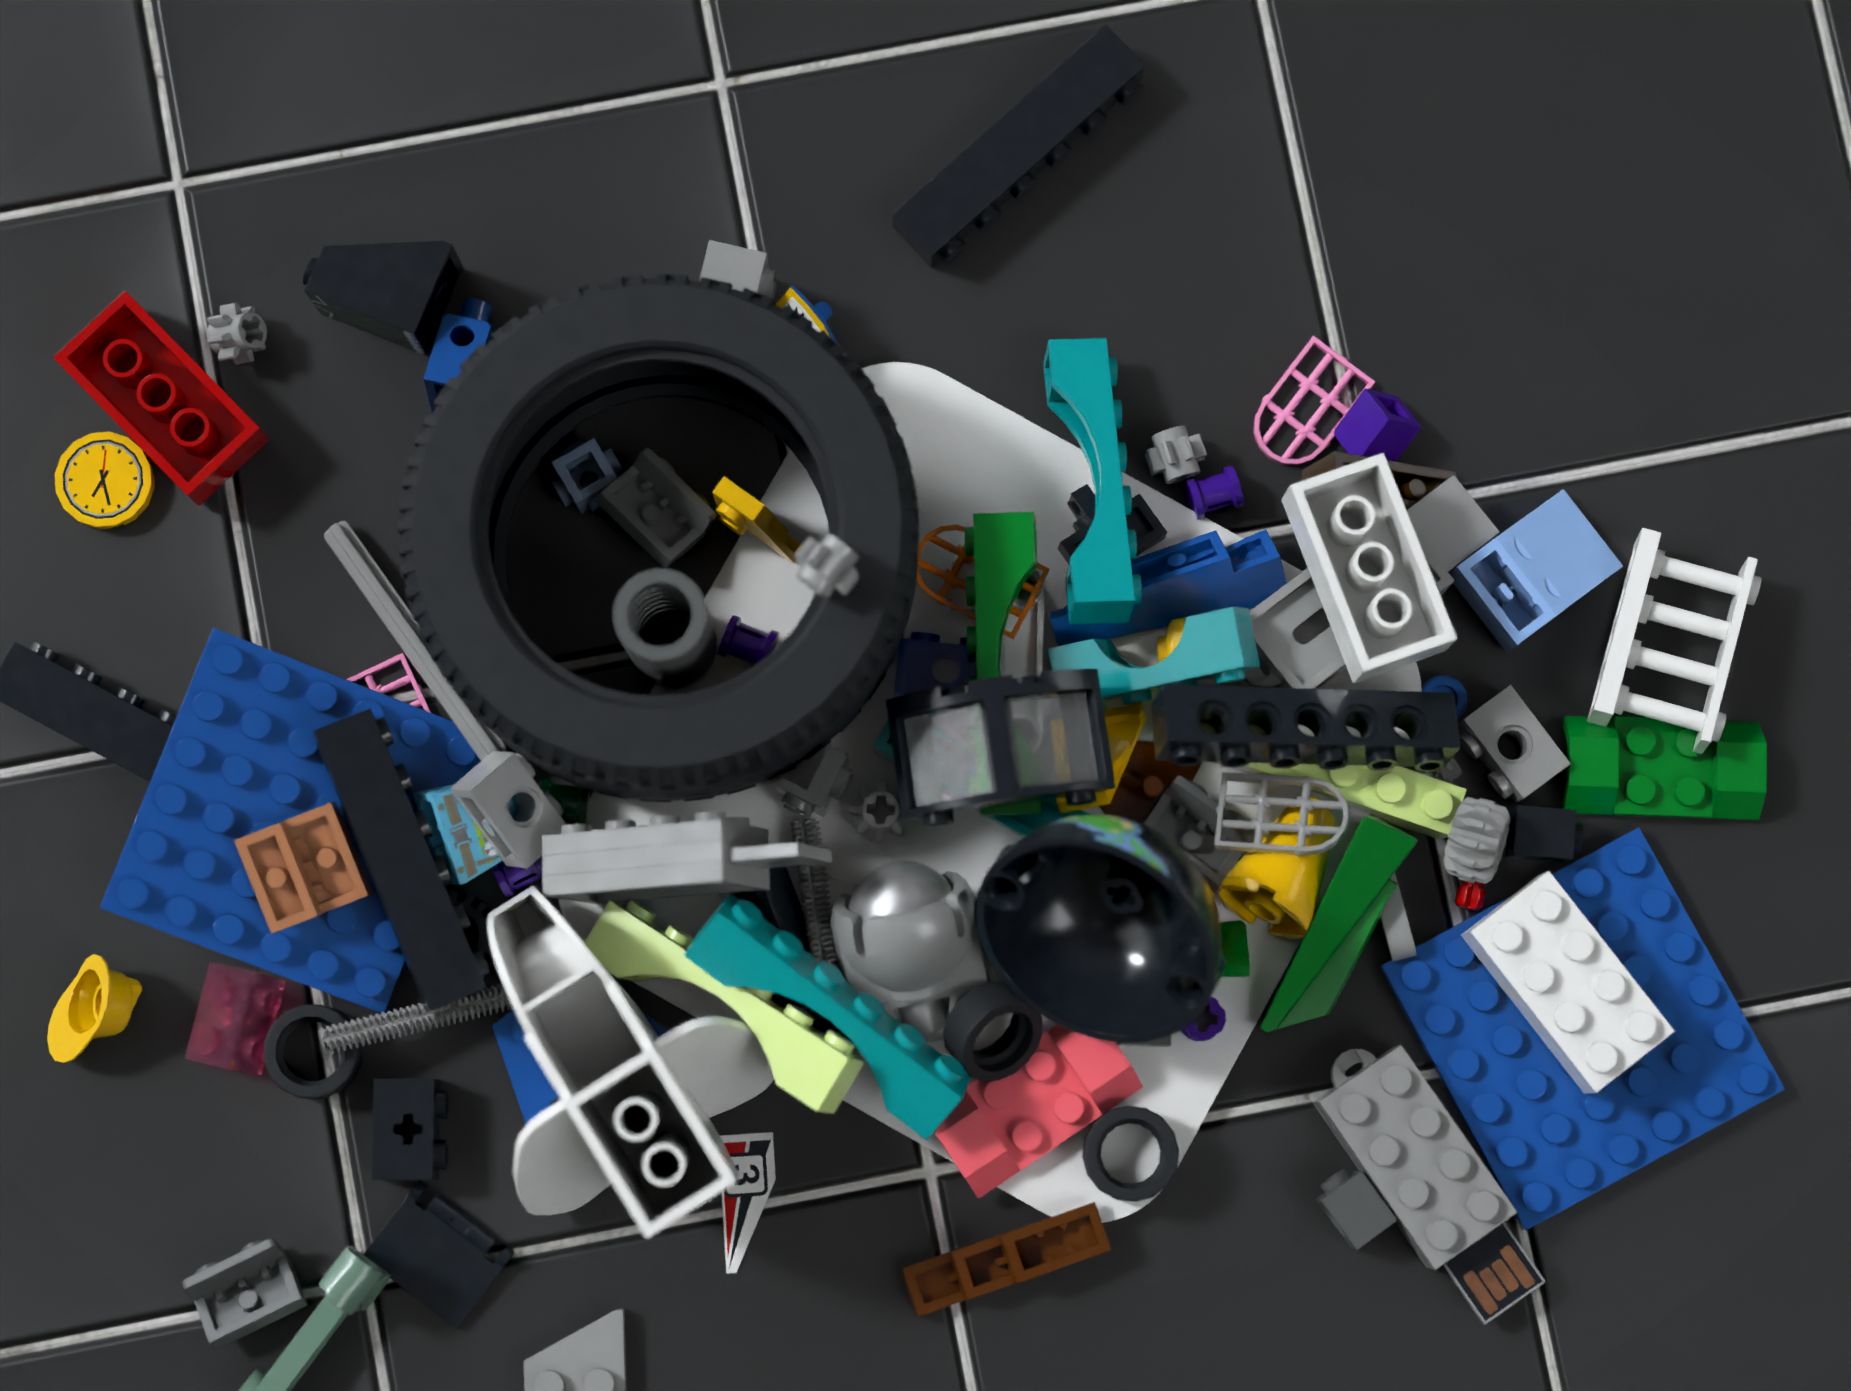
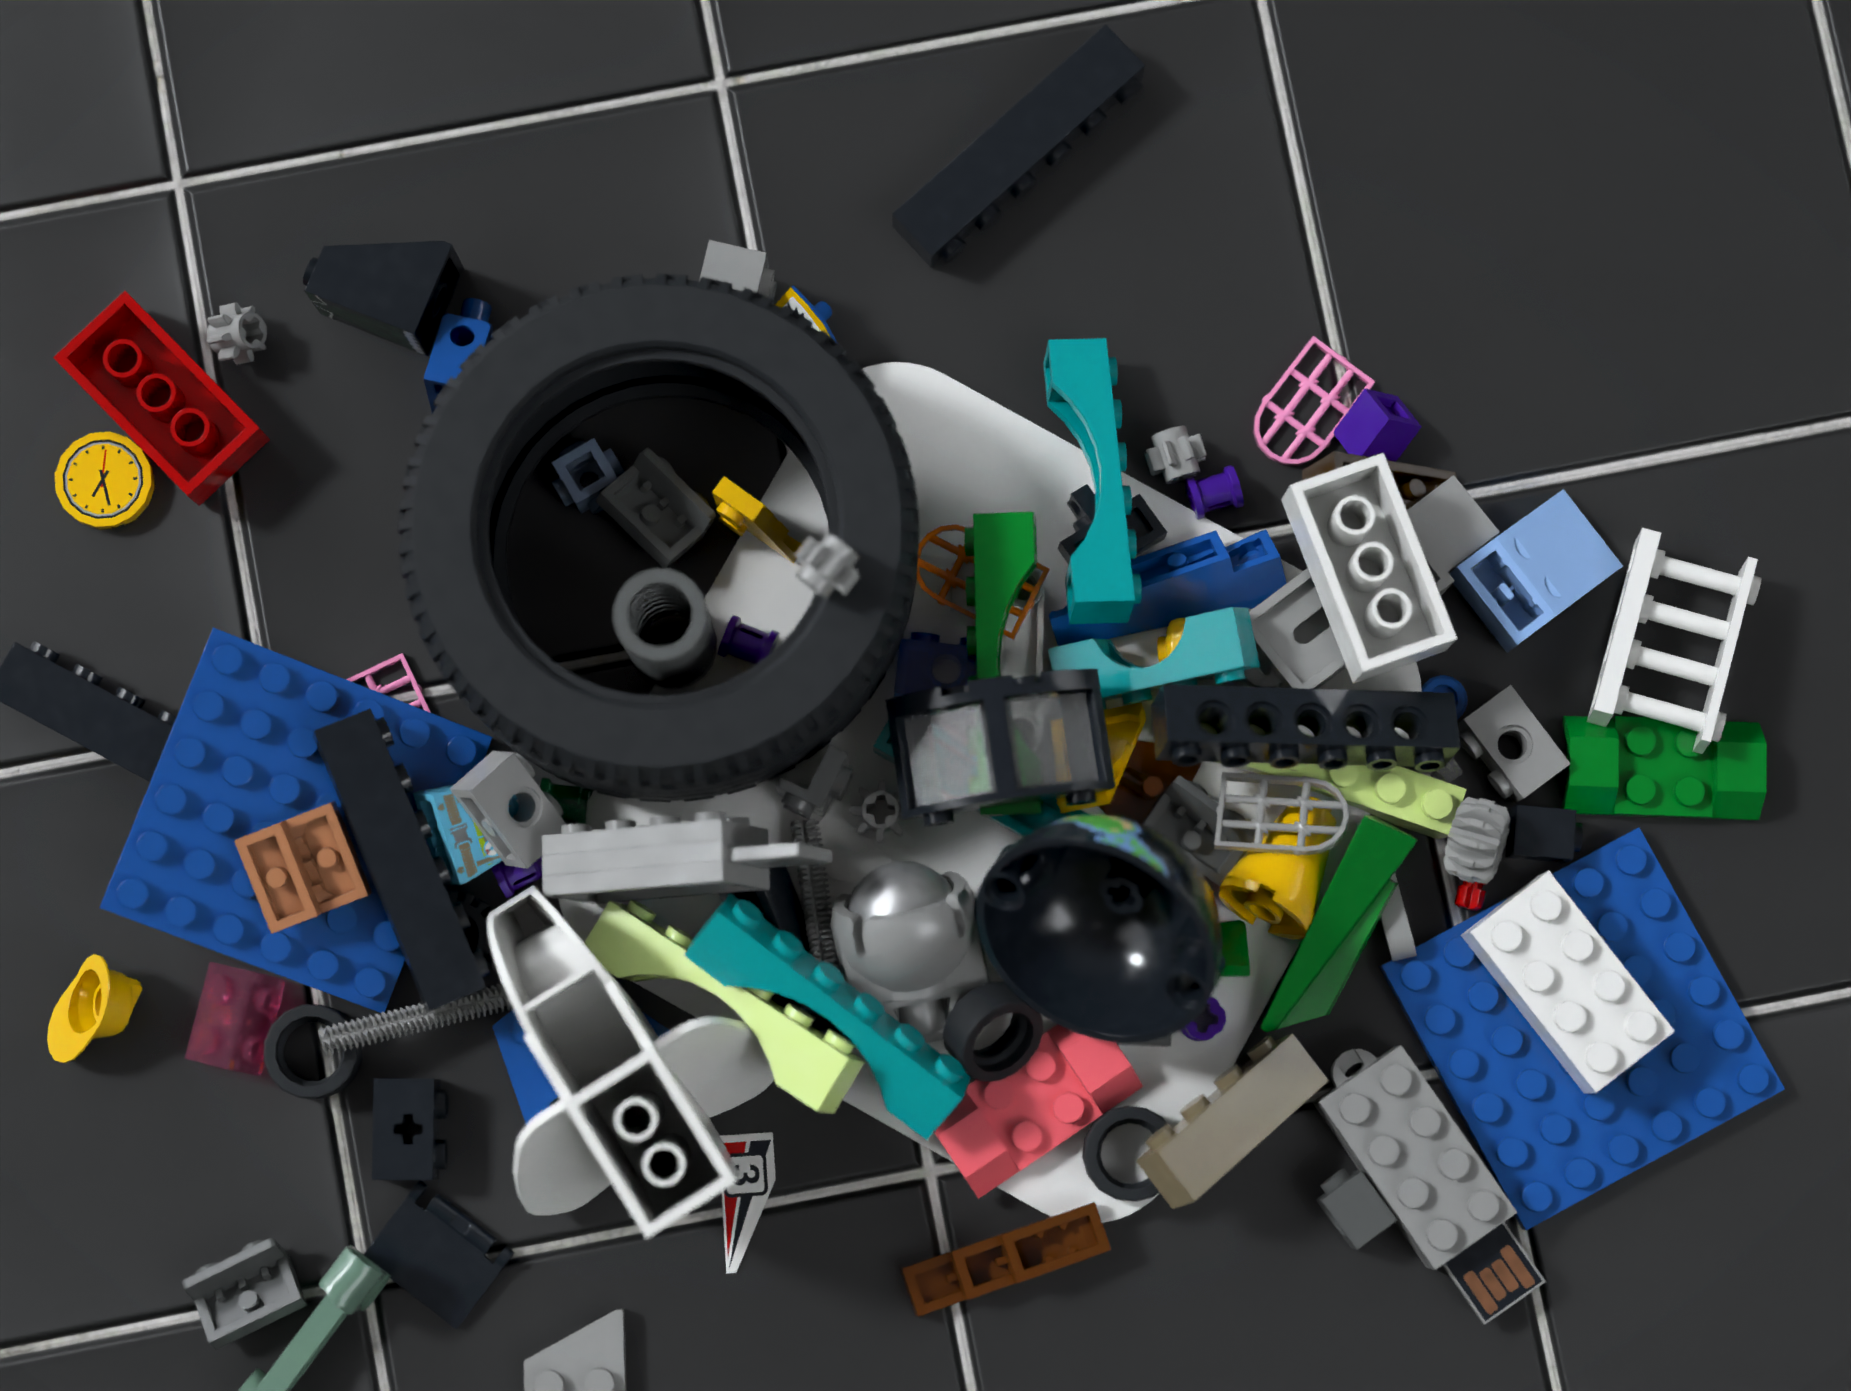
(400, 623): light grey axle -> none
(1231, 1120): none -> dark tan brick

